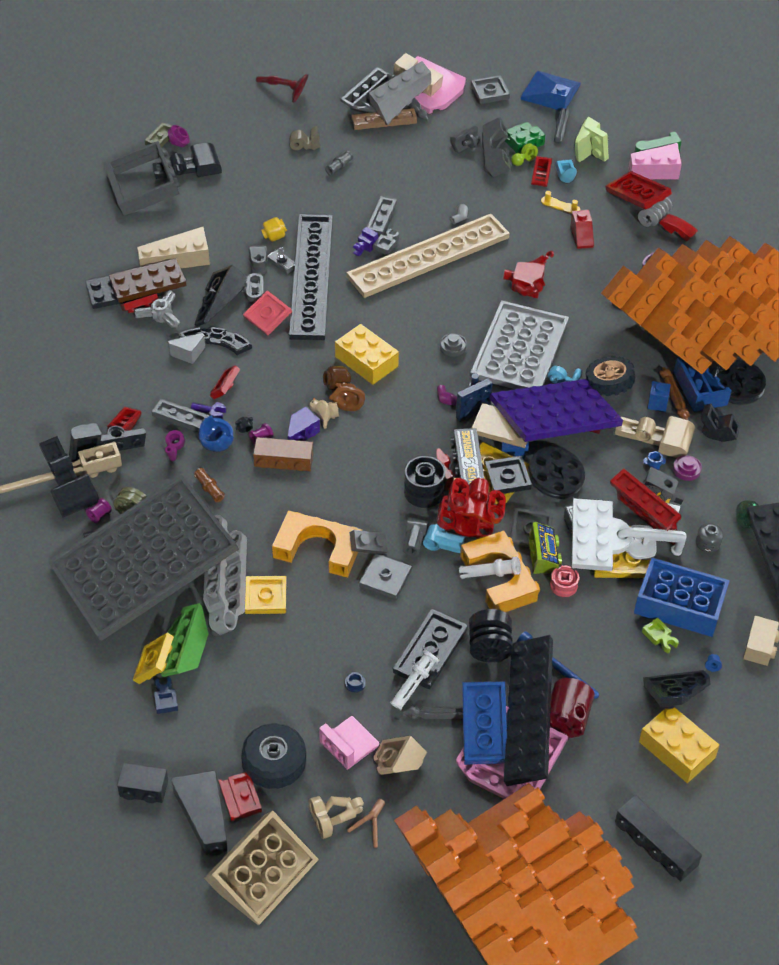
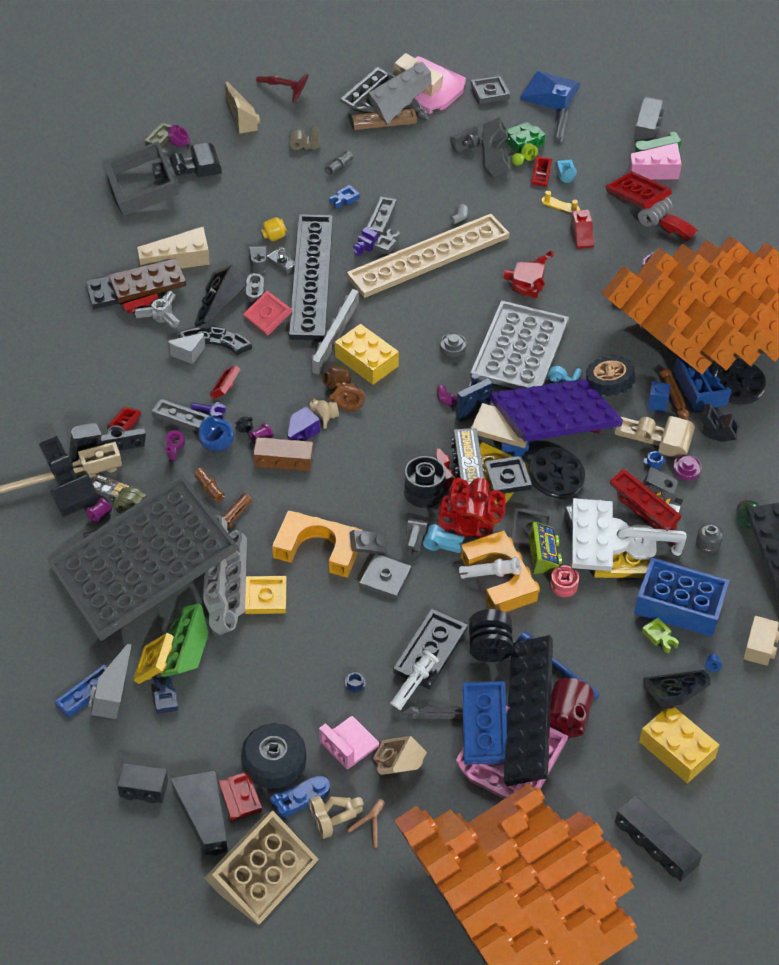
(79, 695): none -> blue tile
(107, 486): none -> tile
(107, 695): none -> light grey slope
(236, 509): none -> dark orange pin
(242, 111): none -> tan wedge
(300, 795): none -> plate
(333, 334): none -> light grey plate
(346, 195): none -> blue plate
(591, 141): yellowish green piece -> none
(649, 119): none -> brick

